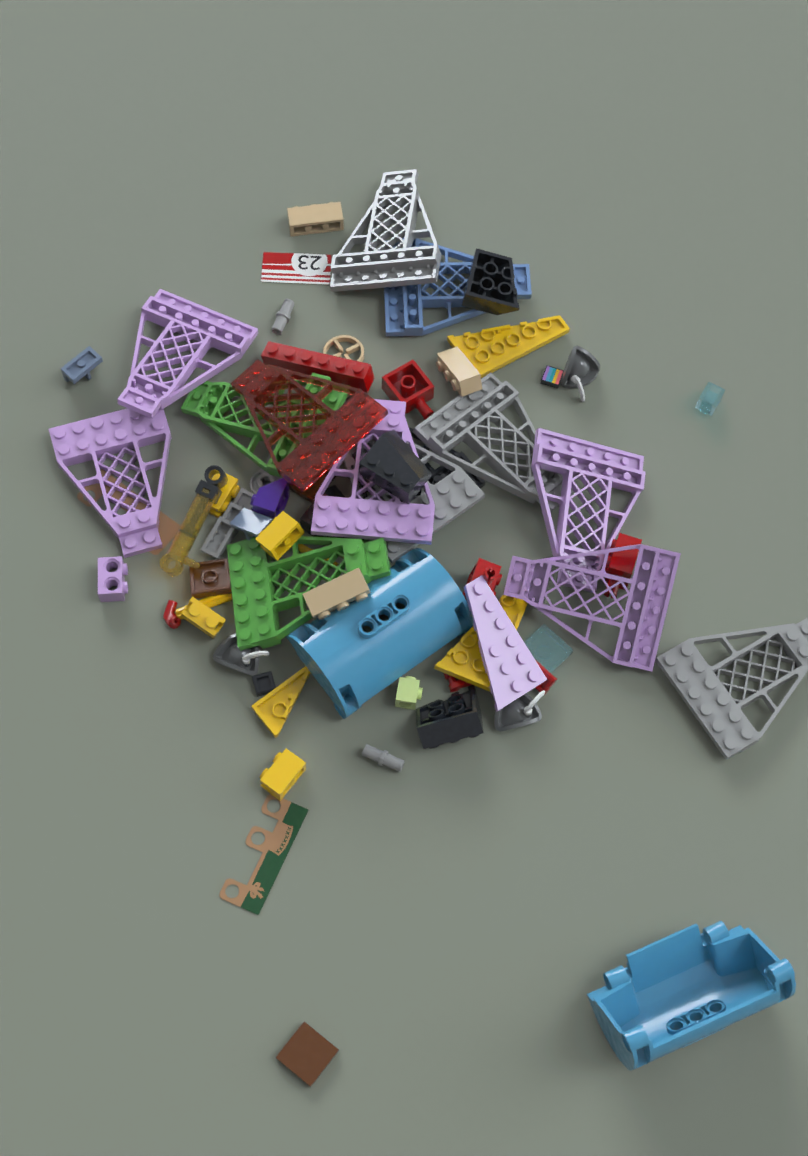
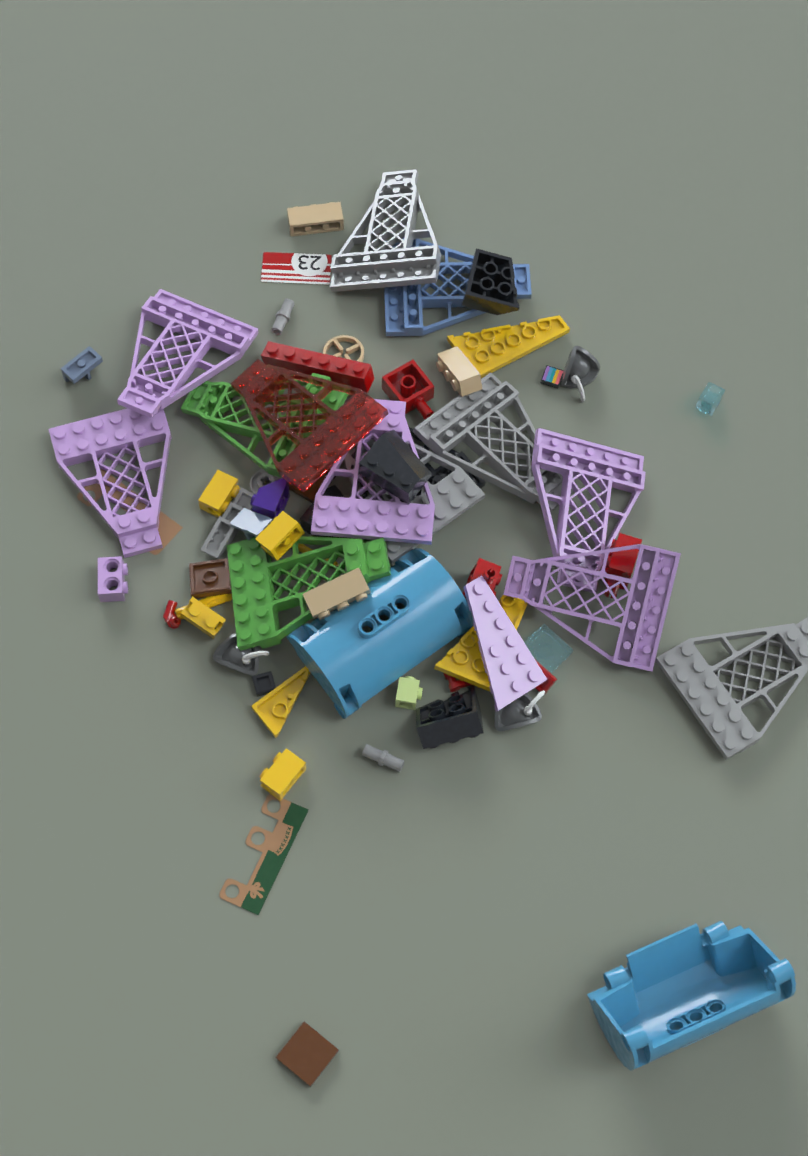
(206, 495): clear yellow piece -> none

